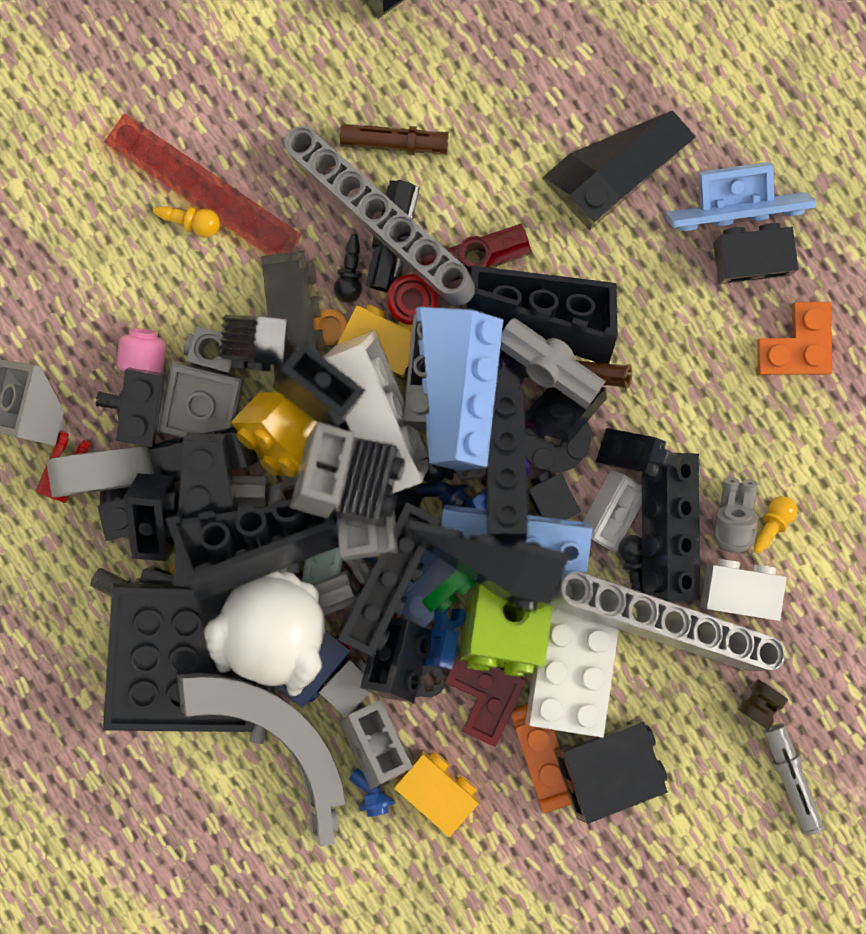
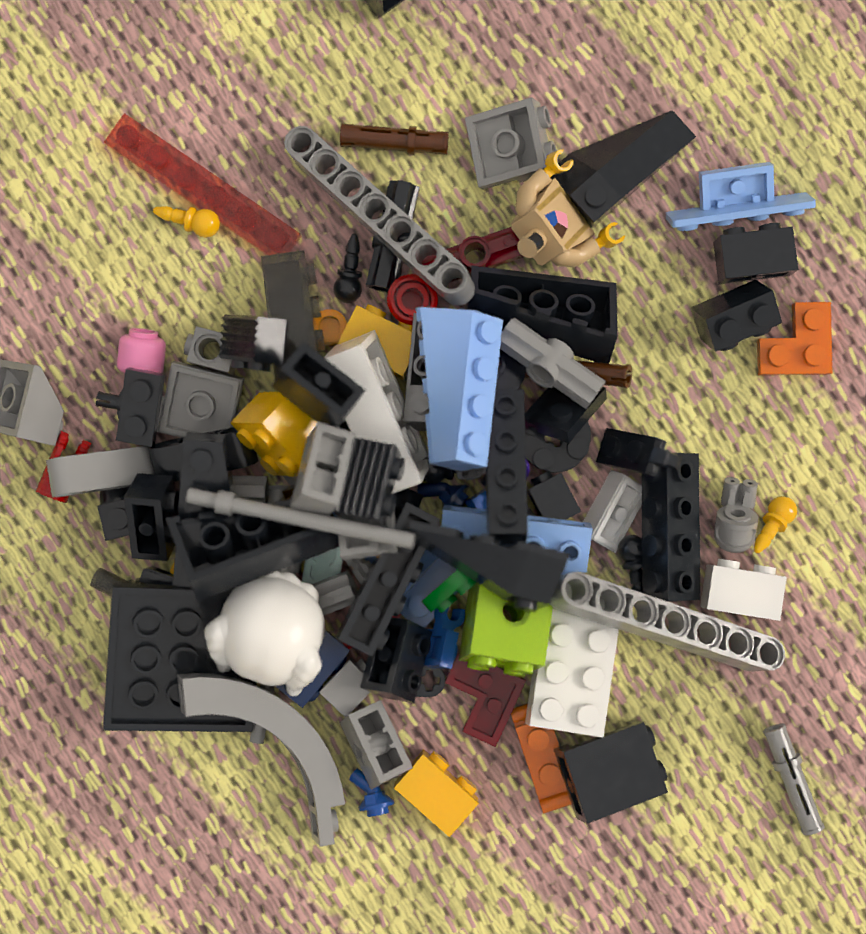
(228, 502): none -> light grey bar
(509, 142): none -> light grey plate
(551, 223): none -> tan torso
(736, 315): none -> black brick
(762, 704): dark brown wheel -> none

